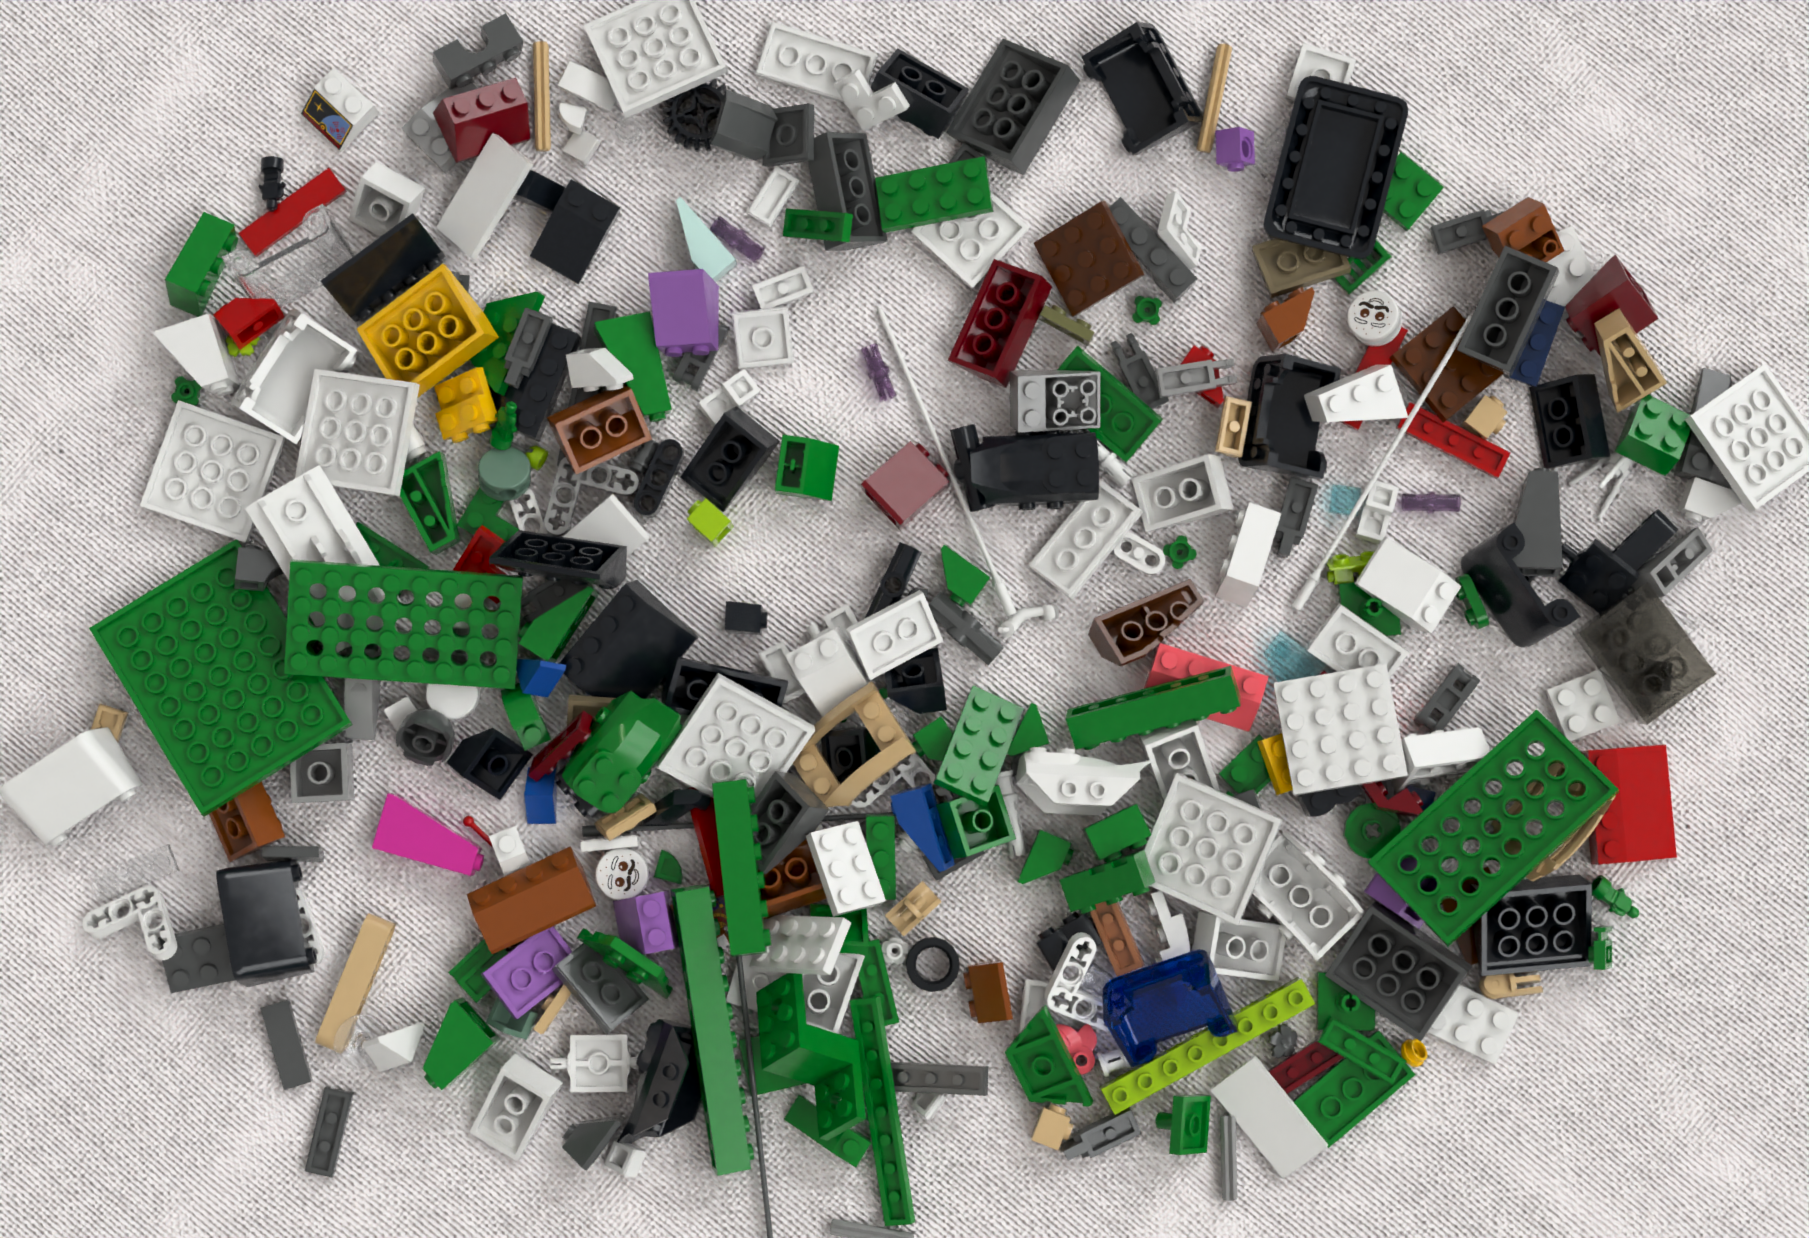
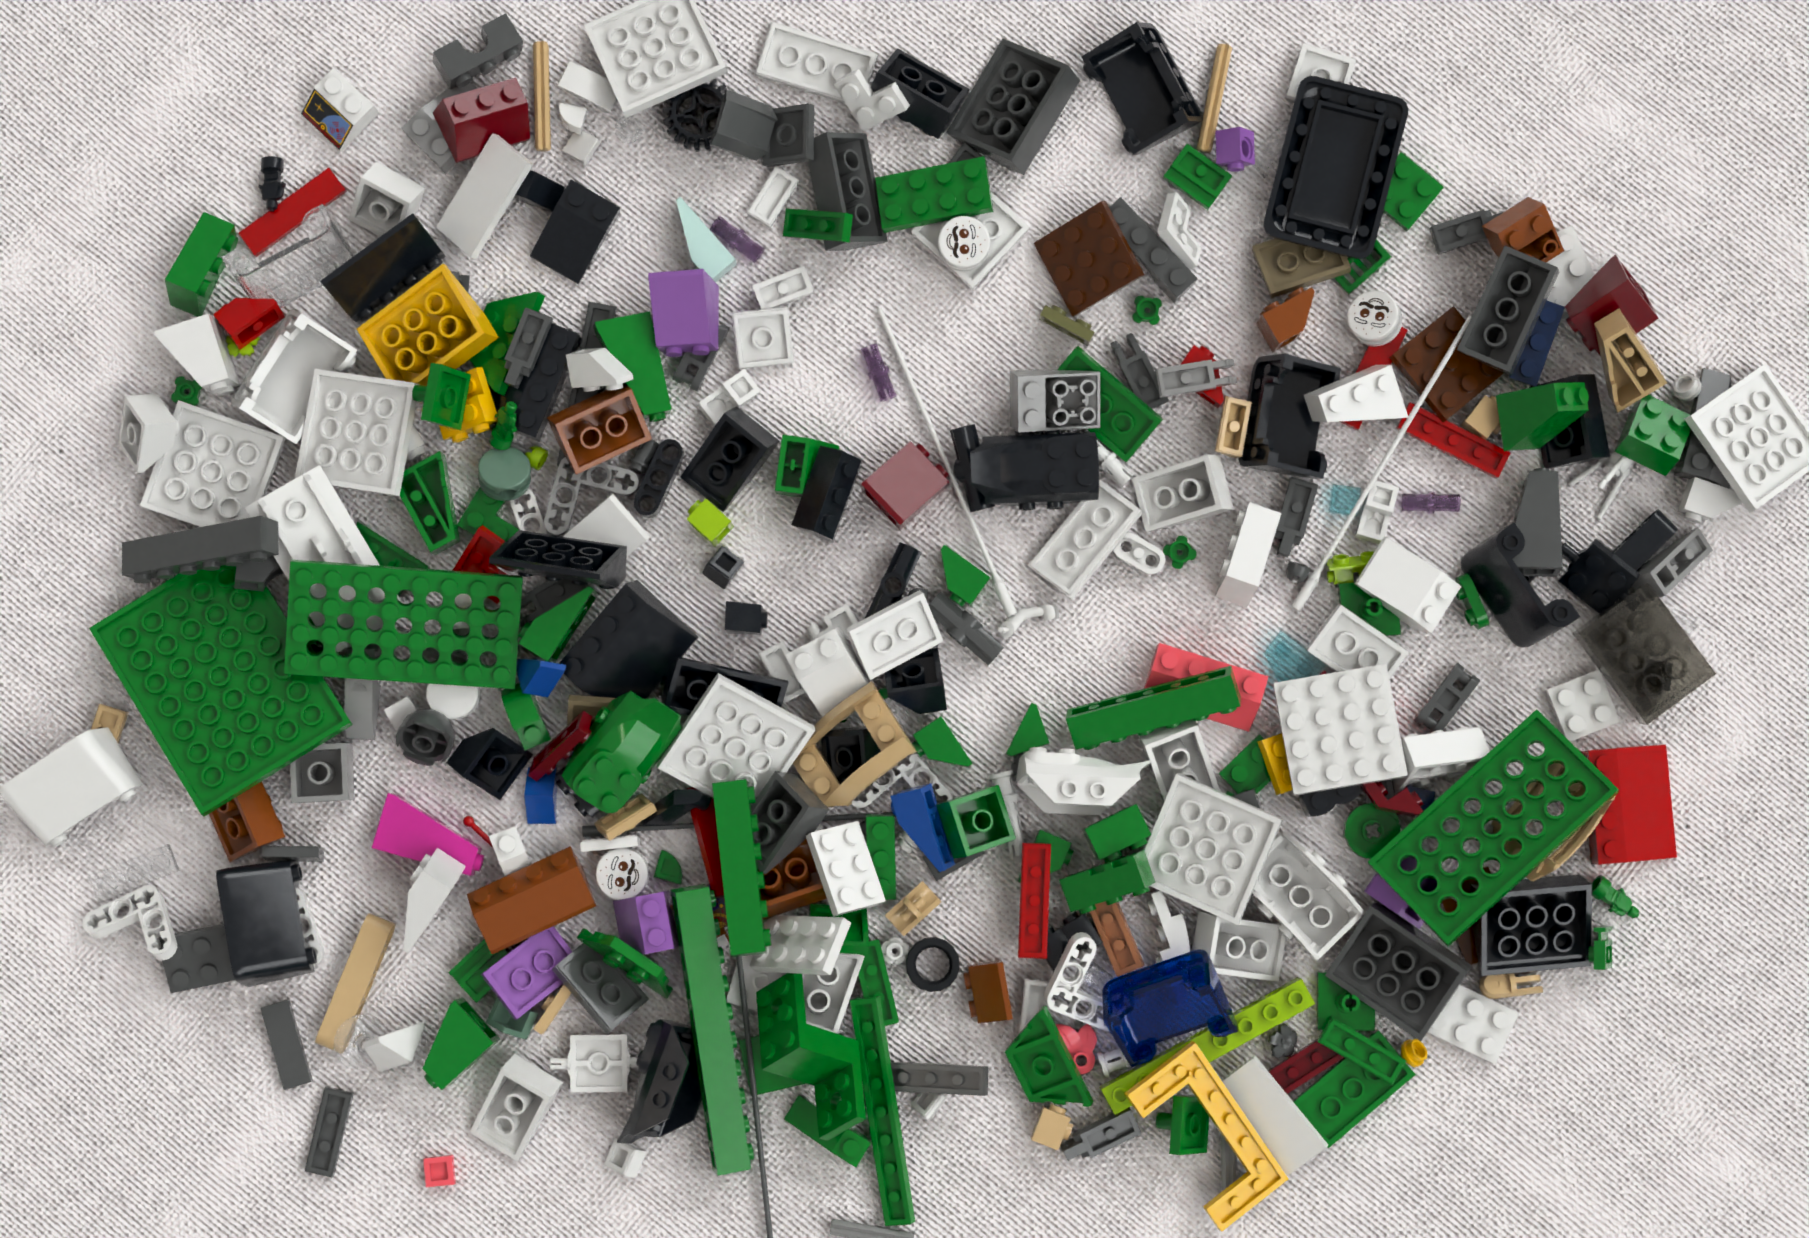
(146, 430): none -> white slope
(200, 549): none -> dark grey brick
(431, 886): none -> white slope
(439, 1171): none -> coral tile
(443, 396): none -> green tile
(590, 1138): dark grey slope -> none
(722, 567): none -> black slope
(827, 493): none -> black slope
(963, 243): none -> white head
(978, 746): plate -> none
(1000, 322): dark red slope -> none
(1034, 900): none -> red tile
(1143, 624): reddish brown wedge -> none
(1193, 1069): none -> yellow plate
(1197, 176): none -> green plate
(1298, 570): none -> dark grey hinge
(1539, 413): none -> green slope
(1687, 387): none -> white plate

